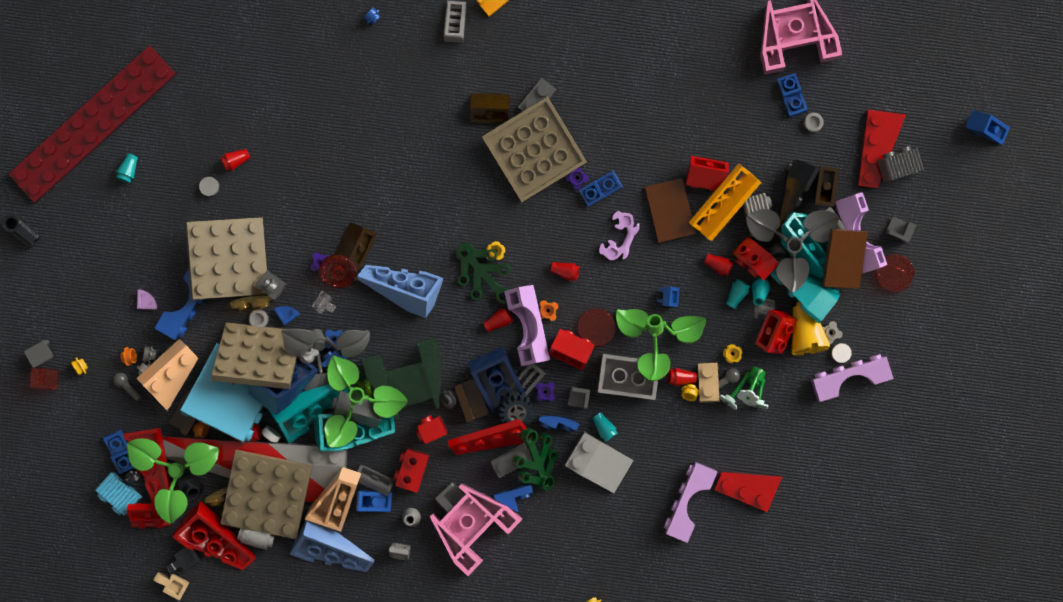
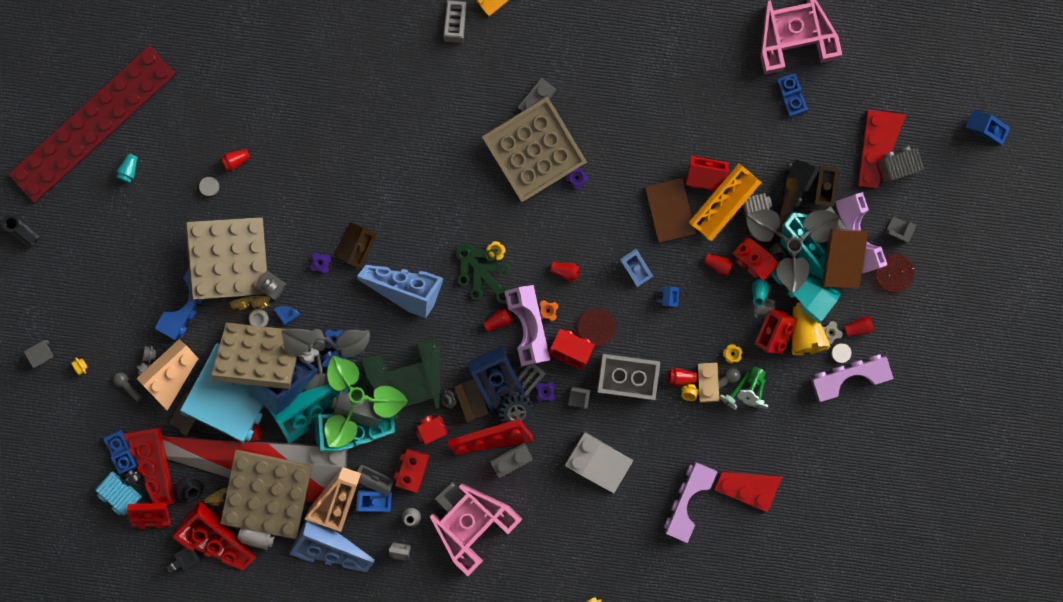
(44, 378): clear red panel -> none
(128, 356): orange plate -> none
(145, 300): lavender tile -> none
(174, 585): tan plate -> none
(200, 429): orange plate -> none
(200, 458): bright green plant -> none
(271, 434): white tile -> none
(323, 302): clear tile -> none
(338, 271): clear red tile -> none
(365, 385): clear neon green slope -> none
(372, 16): blue plate -> none
(489, 108): dark brown panel -> none
(508, 496): blue slope -> none
(544, 479): dark green plant -> none
(552, 421): blue slope -> none
(600, 188): blue slope -> none
(605, 427): teal cone -> none
(625, 221): lavender helmet -> none
(636, 267): none -> medium blue slope
(657, 365): bright green plant -> none
(737, 293): teal cone -> none
(813, 122): light grey tile -> none
(860, 326): none -> red cone

